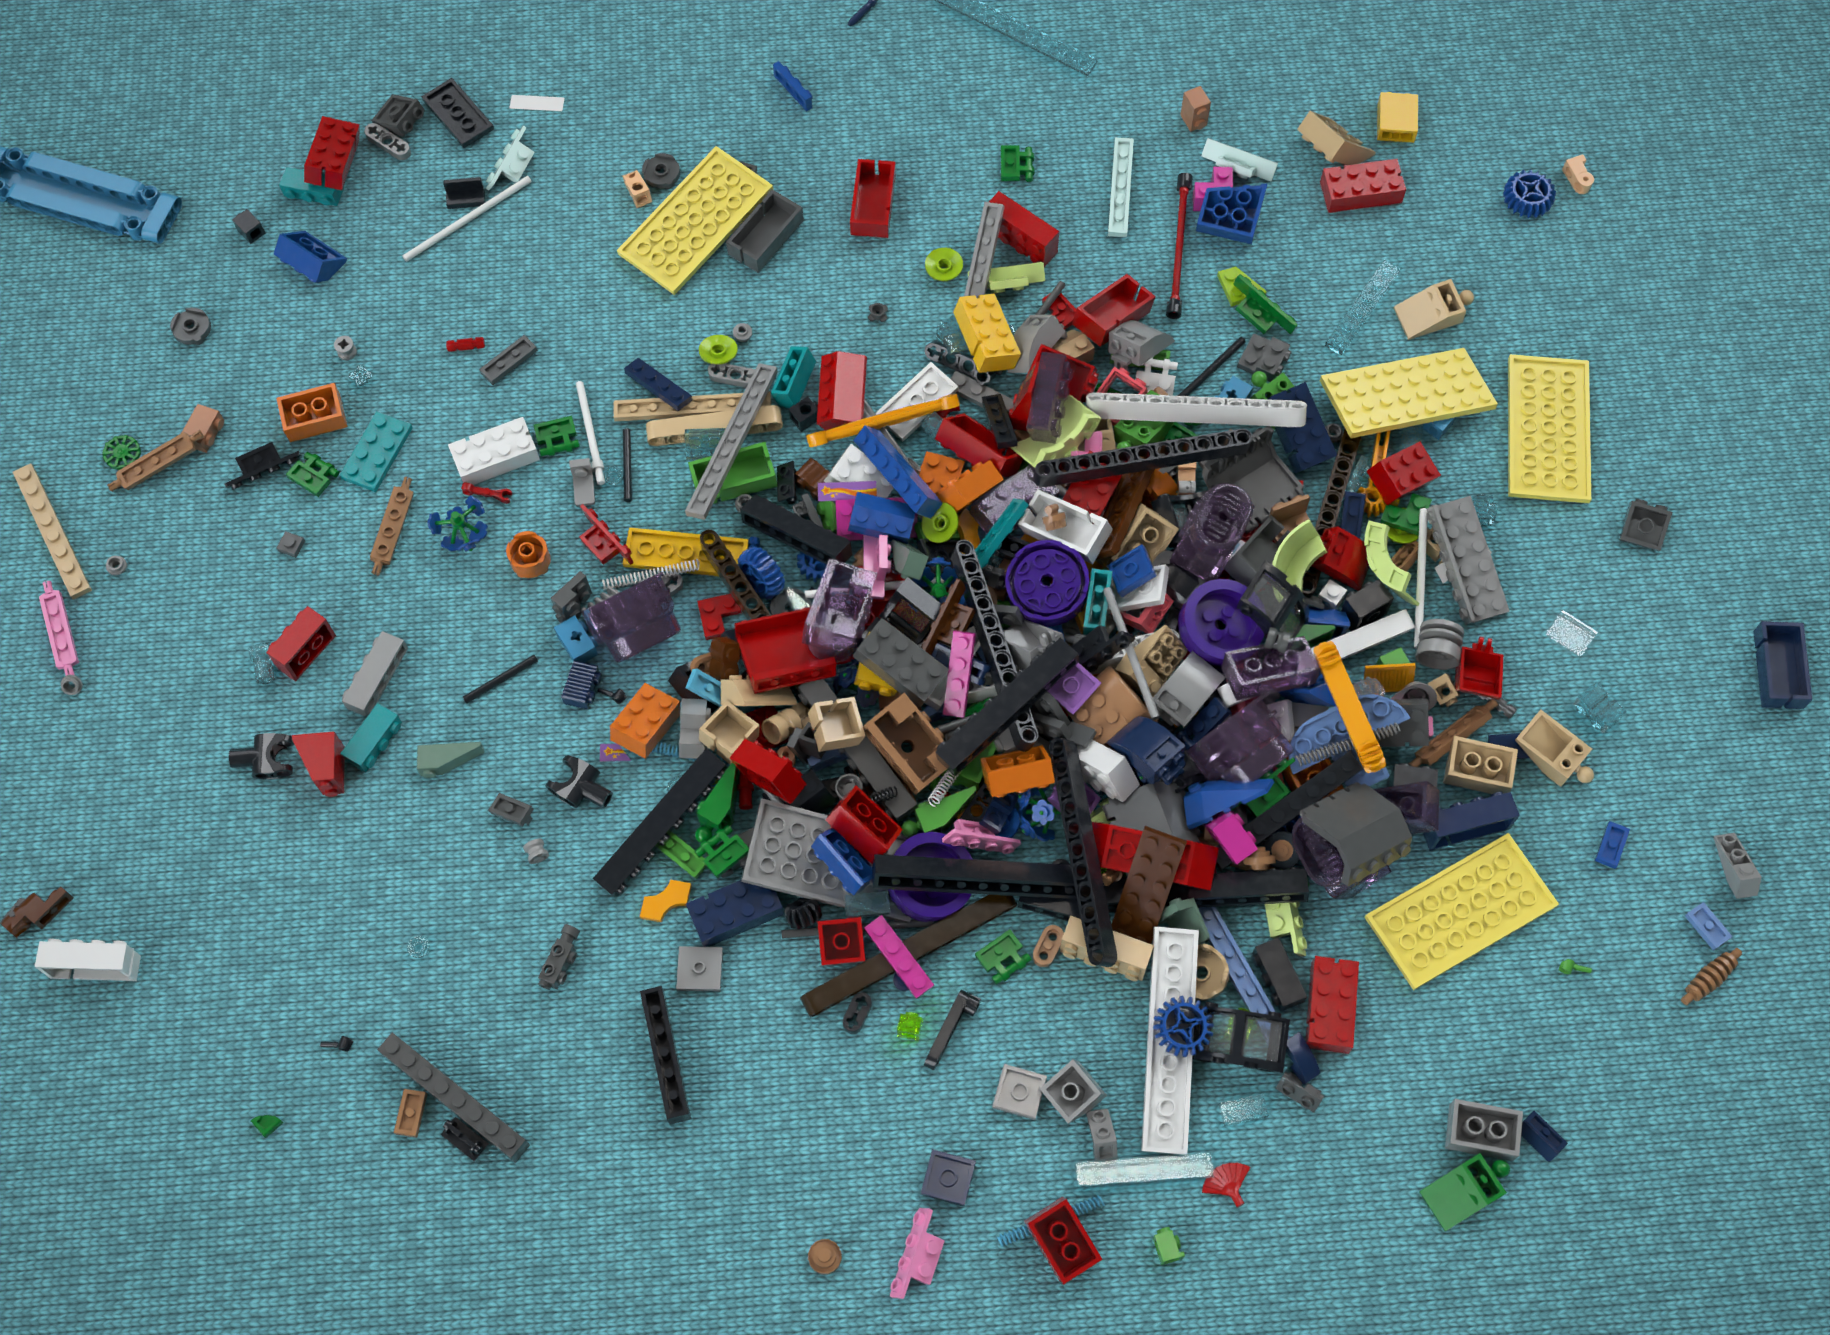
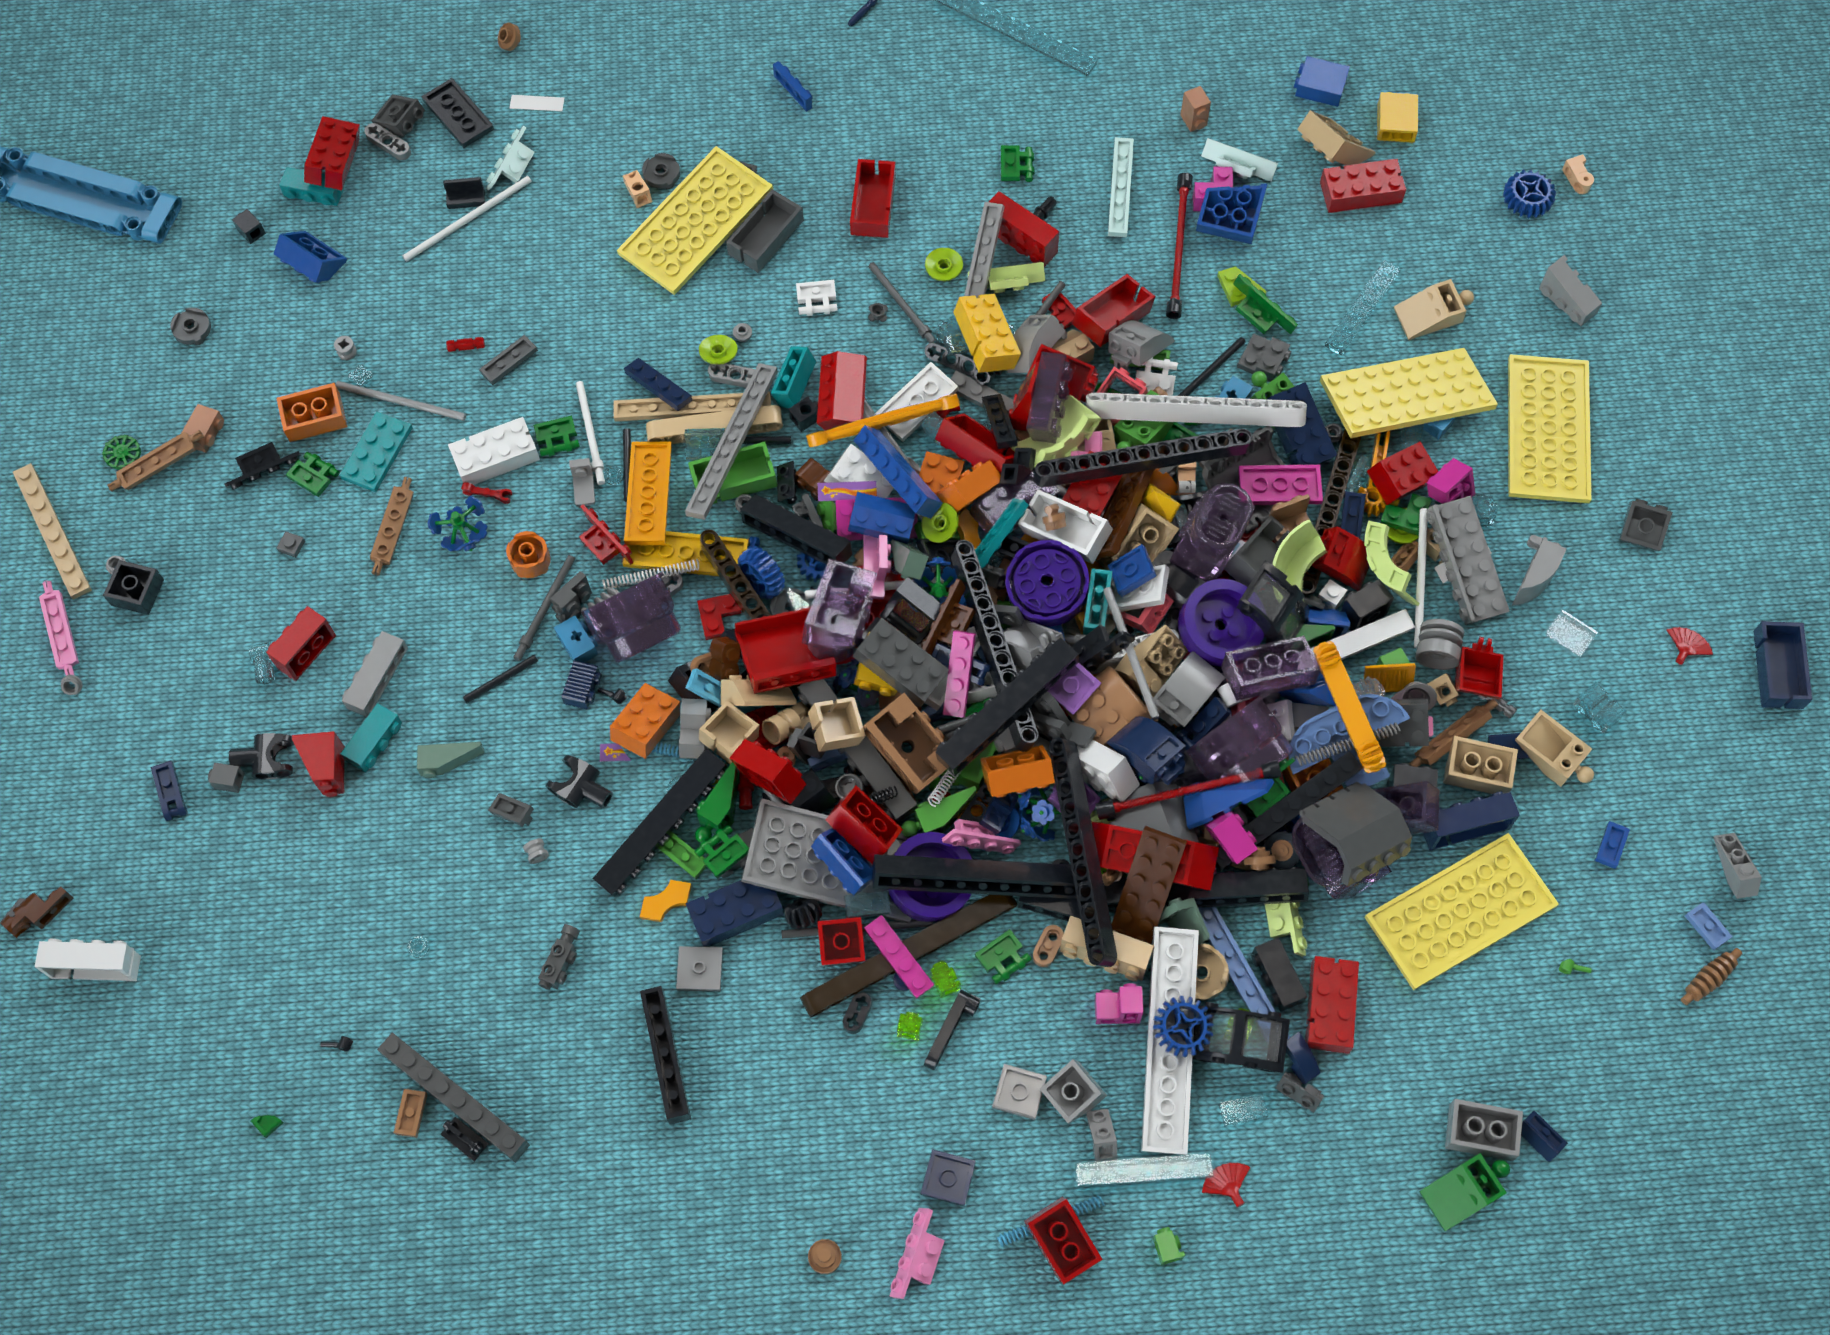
(133, 587): none -> black brick
(168, 790): none -> dark blue plate
(226, 777): none -> dark grey brick
(401, 401): none -> light grey piece
(509, 36): none -> medium nougat plate
(527, 639): none -> dark grey bar
(648, 493): none -> light orange plate
(767, 439): none -> black bar
(816, 292): none -> white plate
(923, 329): none -> dark grey bar
(944, 979): none -> clear neon green brick
(1021, 467): none -> black slope
(1043, 210): none -> black axle
(1108, 808): none -> red hose
(1119, 1006): none -> dark pink brick
(1160, 502): none -> yellow slope
(1280, 483): none -> dark pink plate
(1282, 642): dark grey wheel -> none
(1321, 81): none -> brick
(1452, 482): none -> dark pink brick
(1541, 568): none -> light grey piece
(1569, 293): none -> light grey wedge
(1689, 643): none -> hand

